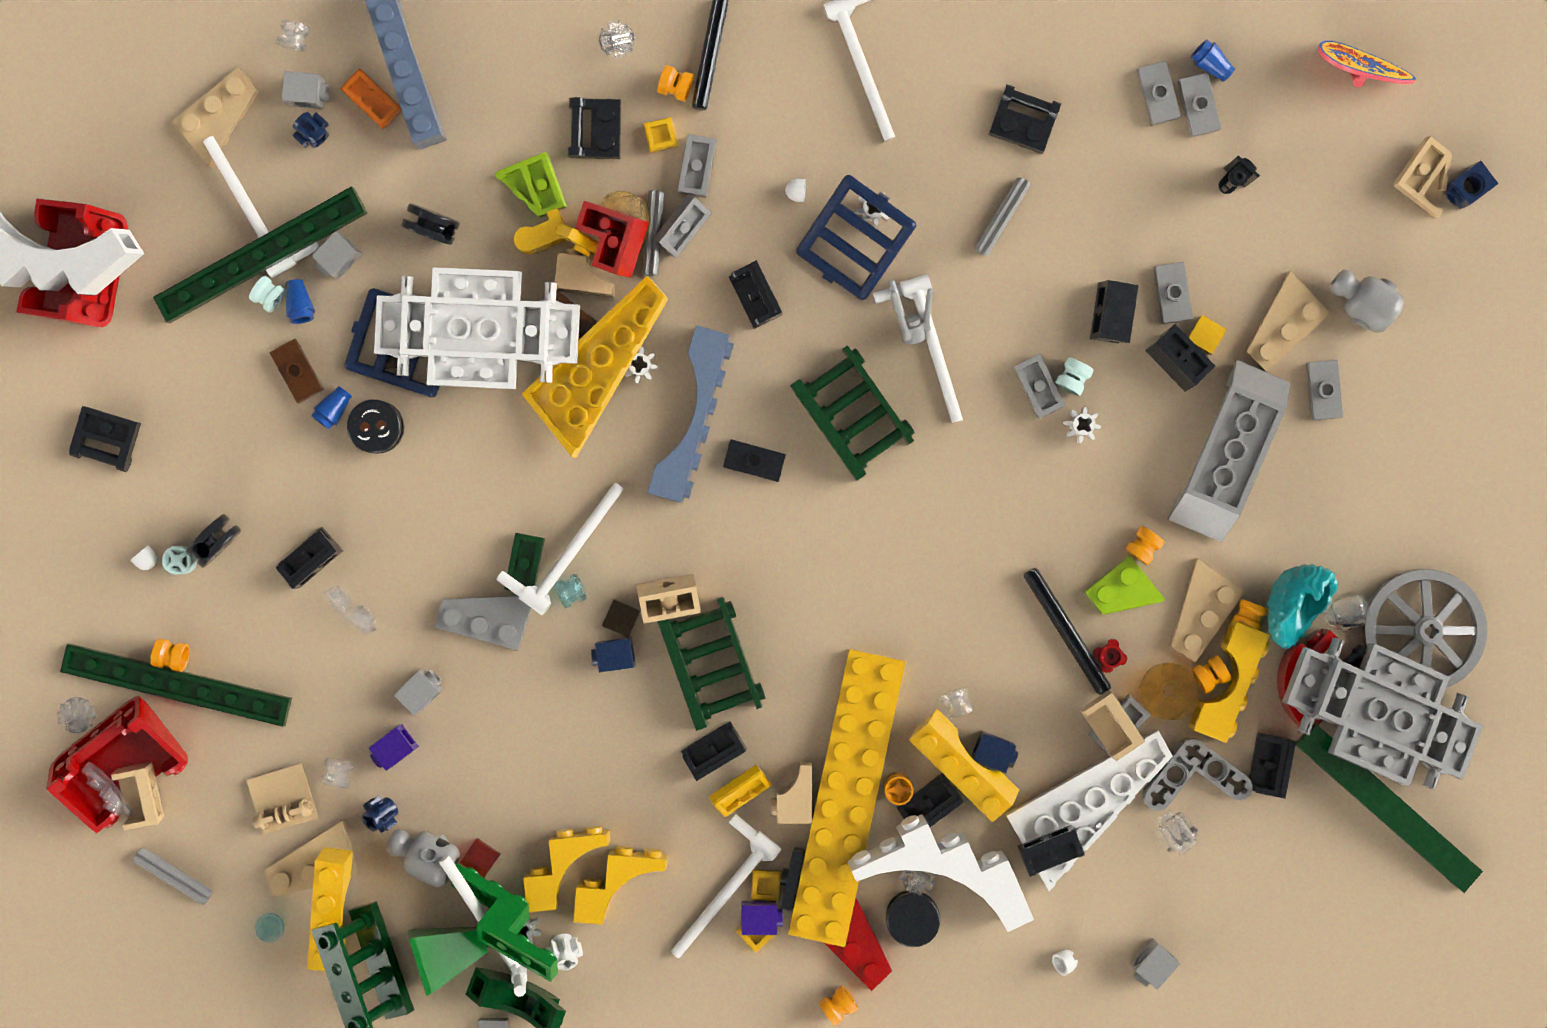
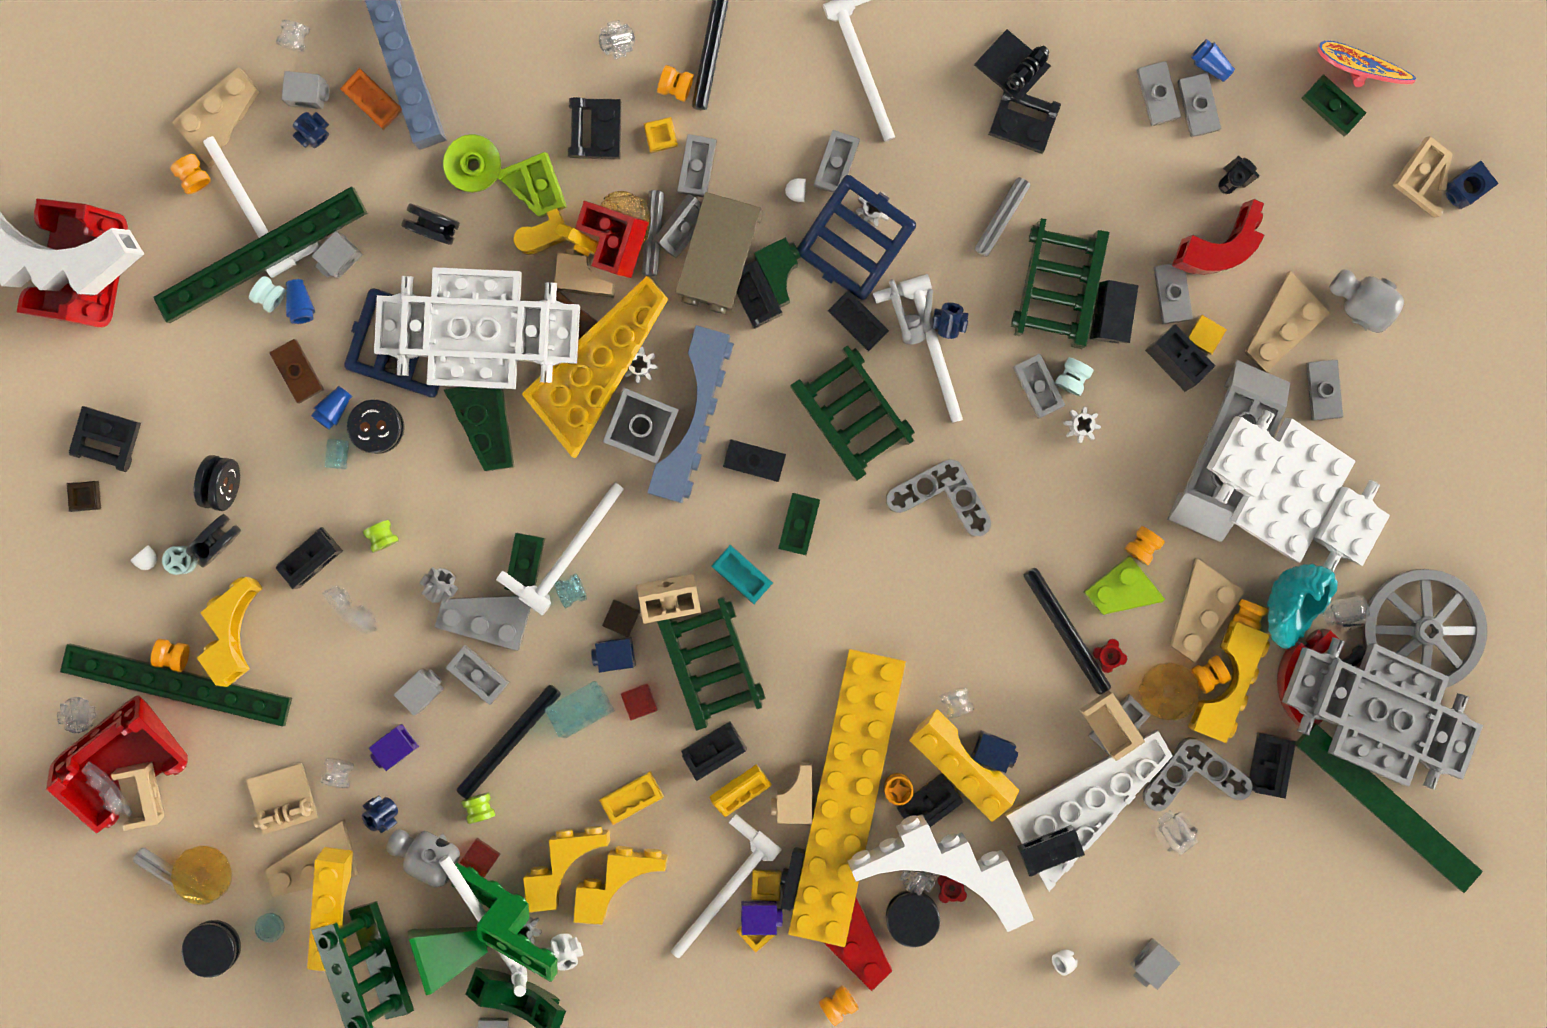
(83, 496): none -> dark brown tile
(189, 171): none -> light orange wheel
(192, 861): none -> clear yellow plate
(211, 948): none -> black head
(216, 483): none -> black head
(224, 614): none -> yellow arch
(336, 454): none -> clear light blue slope
(380, 536): none -> lime wheel
(438, 585): none -> light grey gear
(462, 153): none -> lime dish
(477, 674): none -> light grey plate
(478, 808): none -> lime wheel
(485, 423): none -> dark green wing
(508, 742): none -> black axle
(579, 710): none -> clear light blue hinge
(631, 798): none -> yellow plate
(639, 701): none -> clear red tile
(640, 425): none -> light grey slope
(718, 252): none -> dark tan panel
(742, 574): none -> teal plate
(776, 264): none -> dark green arch
(799, 524): none -> dark green plate
(836, 160): none -> light grey plate
(858, 320): none -> black plate
(946, 894): none -> red plate
(950, 320): none -> dark blue gear
(951, 488): none -> light grey beam
(1014, 64): none -> black hinge
(1087, 274): none -> dark green fence
(1205, 258): none -> red arch
(1296, 491): none -> white piece
(1333, 105): none -> dark green plate

